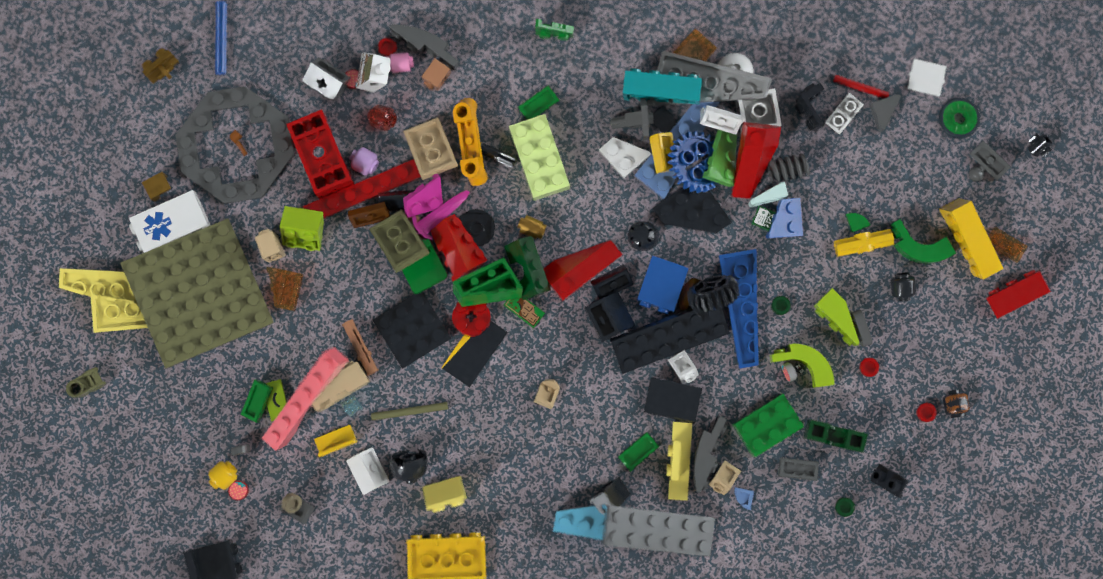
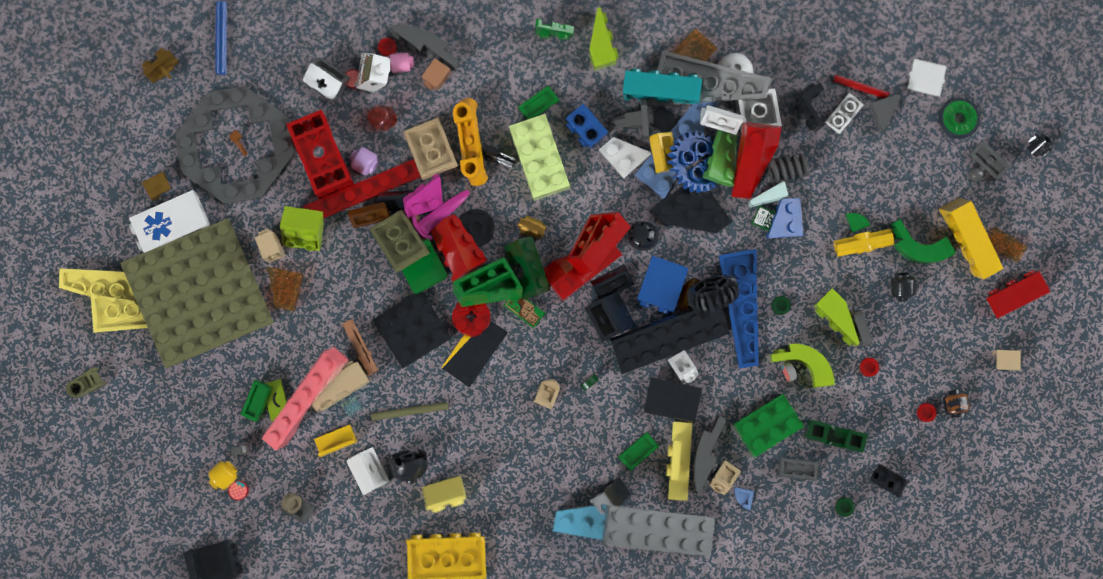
(589, 382): none -> dark green tile
(590, 124): none -> blue brick
(597, 240): none -> red wedge
(601, 49): none -> lime slope
(1007, 360): none -> tan panel

